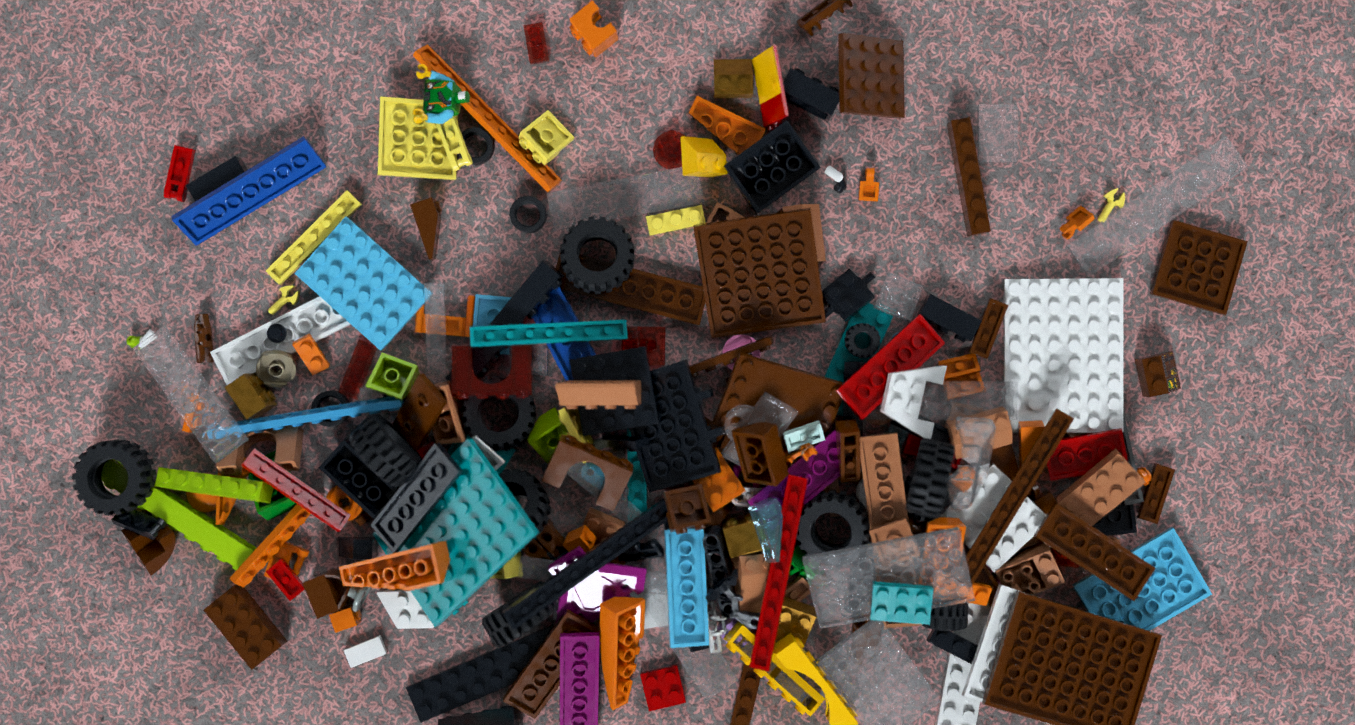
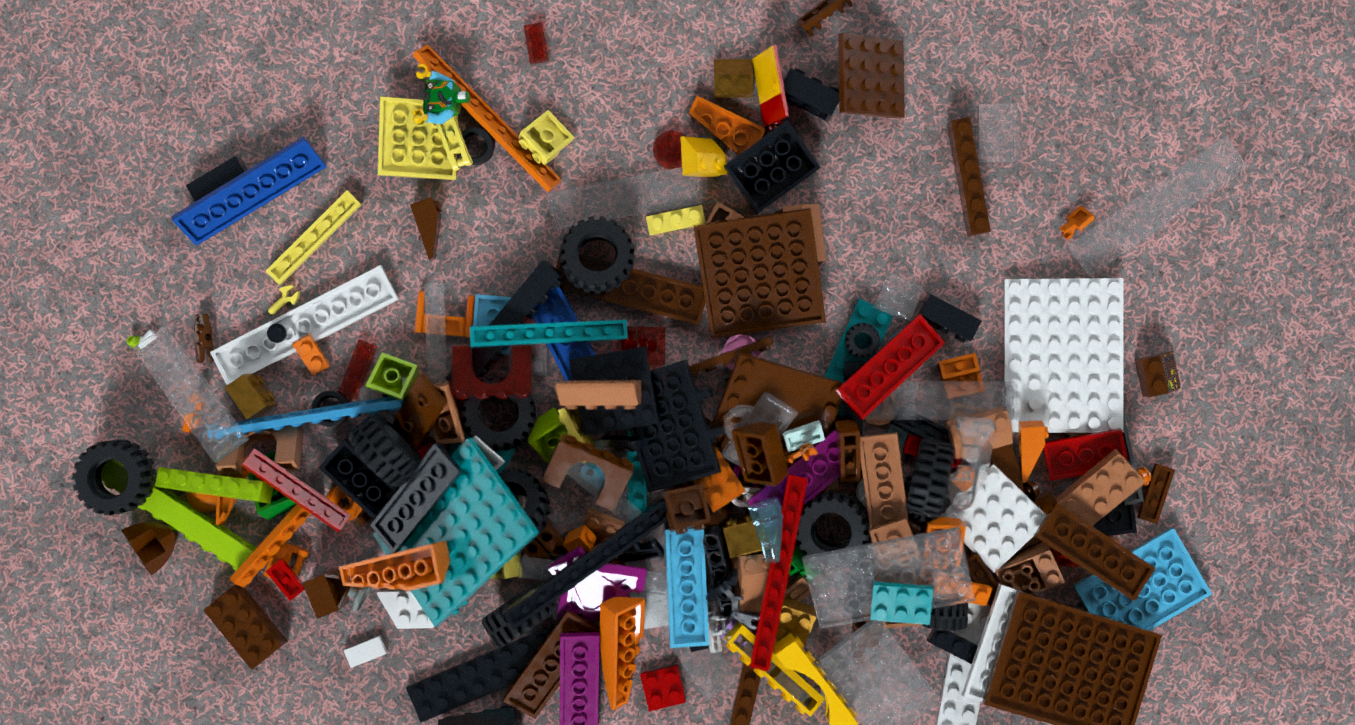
(140, 523): black plate -> none
(179, 173): red plate -> none
(270, 359): dark tan plate -> none
(345, 619): orange brick -> none
(358, 547): black slope -> none
(363, 283): medium azure plate -> none
(531, 200): black tyre -> none
(593, 38): orange piece -> none
(838, 177): arm -> none
(847, 294): black plate -> none
(868, 189): orange plate -> none
(904, 397): white wing -> none
(988, 329): reddish brown plate -> none
(1017, 492): reddish brown plate -> none
(1111, 203): light yellow bar -> none
(1198, 267): reddish brown plate -> none

